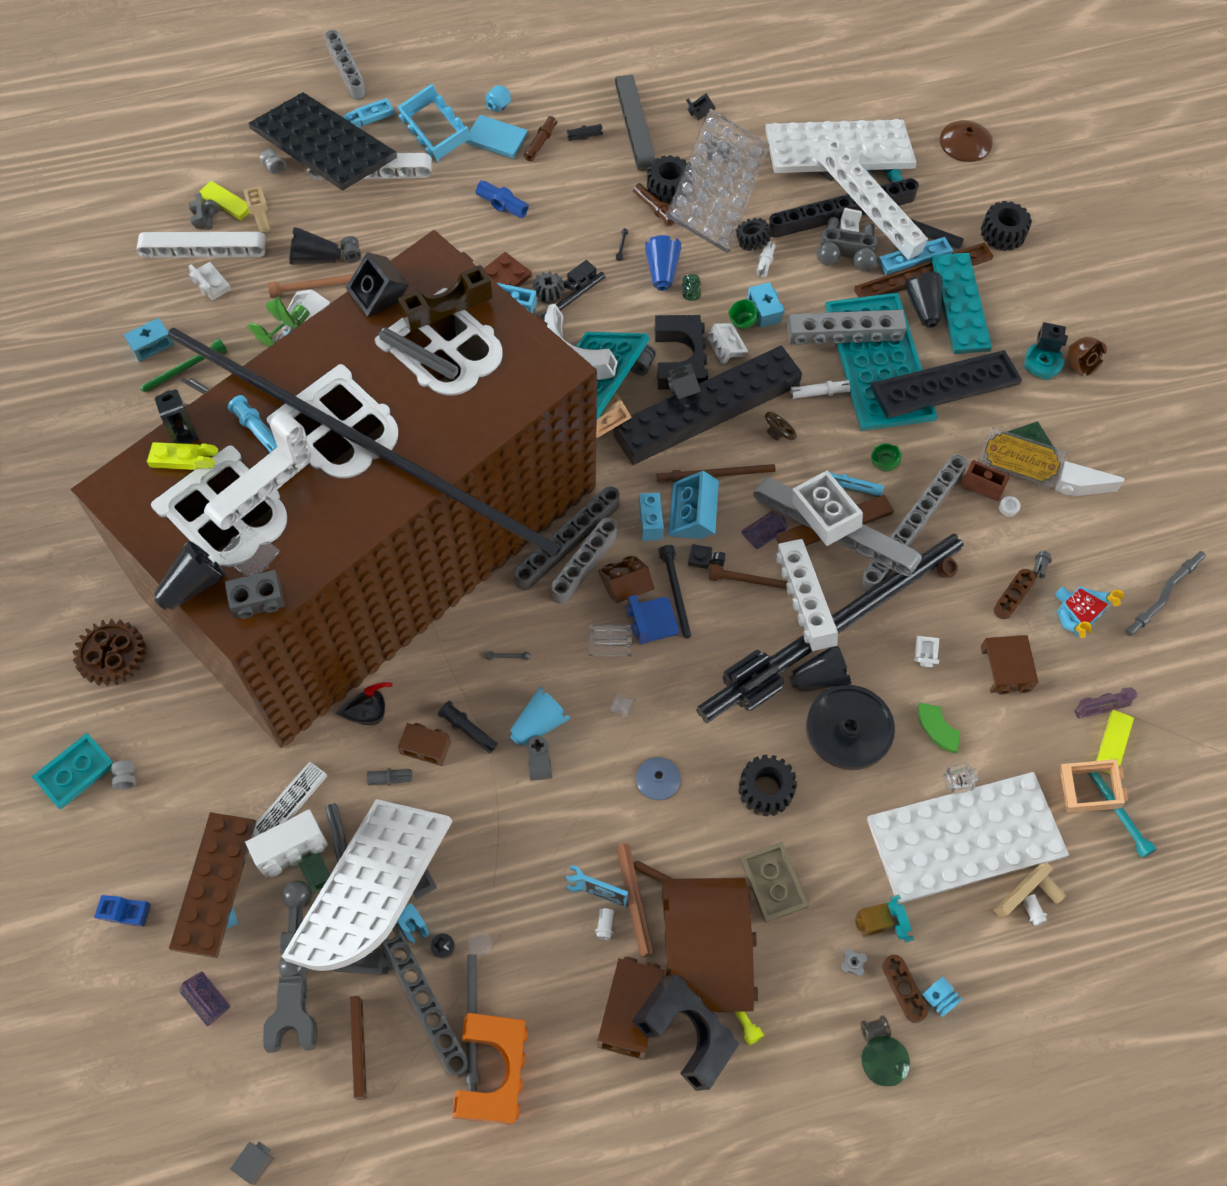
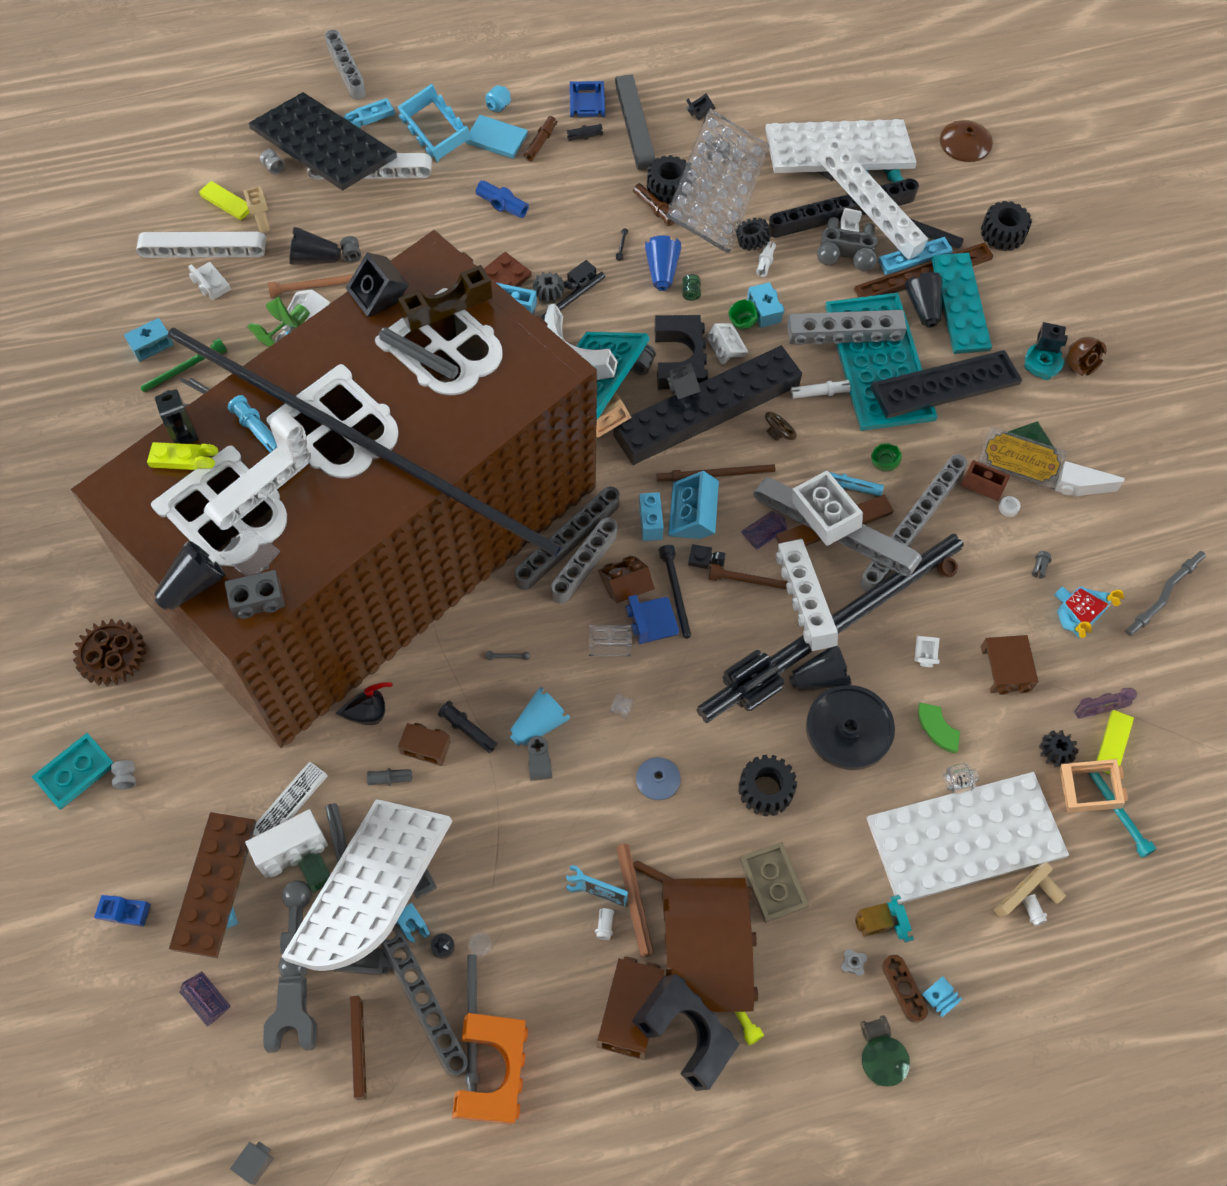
(202, 211): dark grey hips -> none
(587, 103): none -> blue container
(1014, 585): reddish brown beam -> none
(1058, 748): none -> black gear

